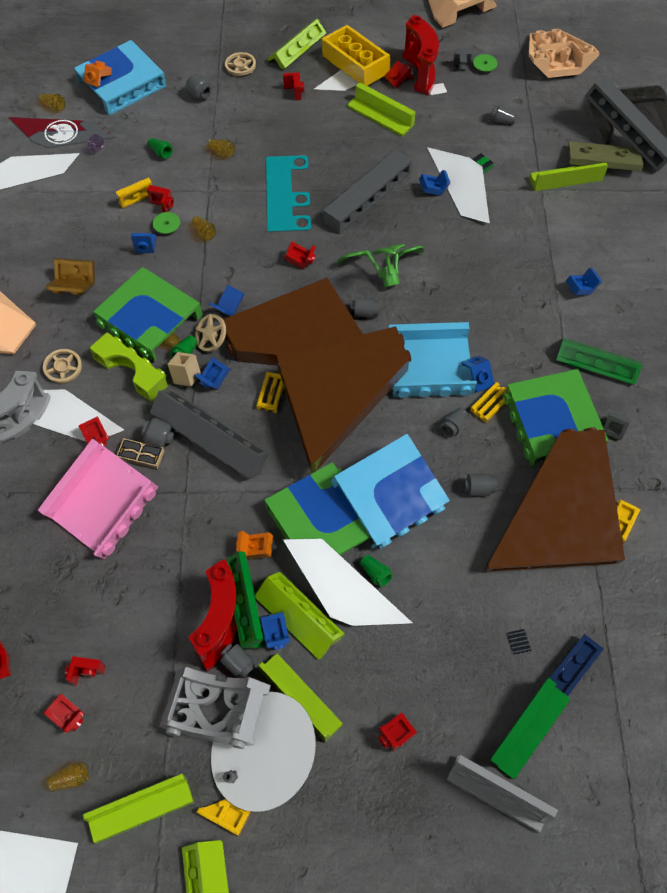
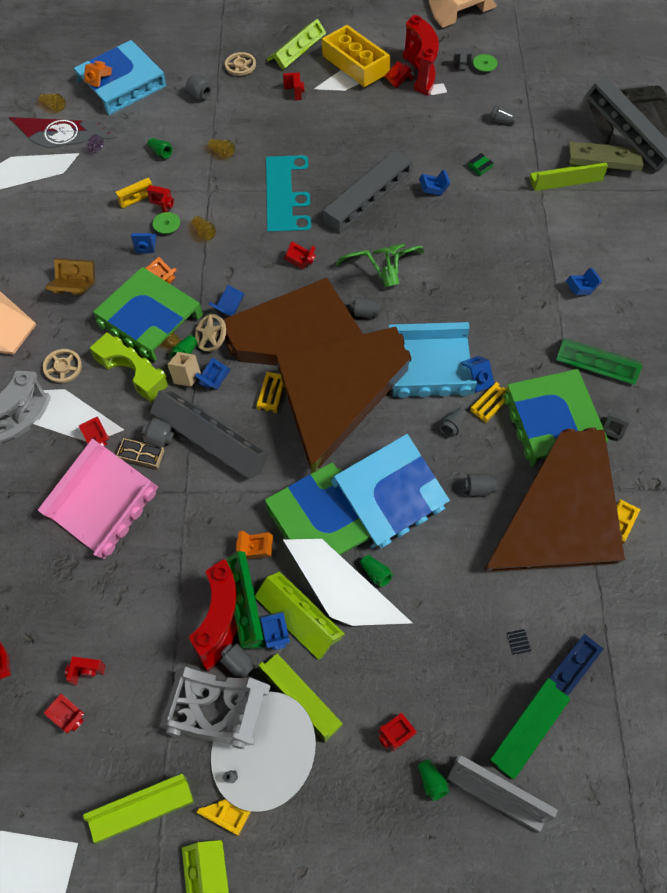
(69, 777): clear yellow cone -> none
(162, 270): none -> orange bracket
(382, 110): lime panel -> none
(433, 781): none -> green cone
(465, 185): white sticker -> none
(560, 53): light nougat wedge -> none

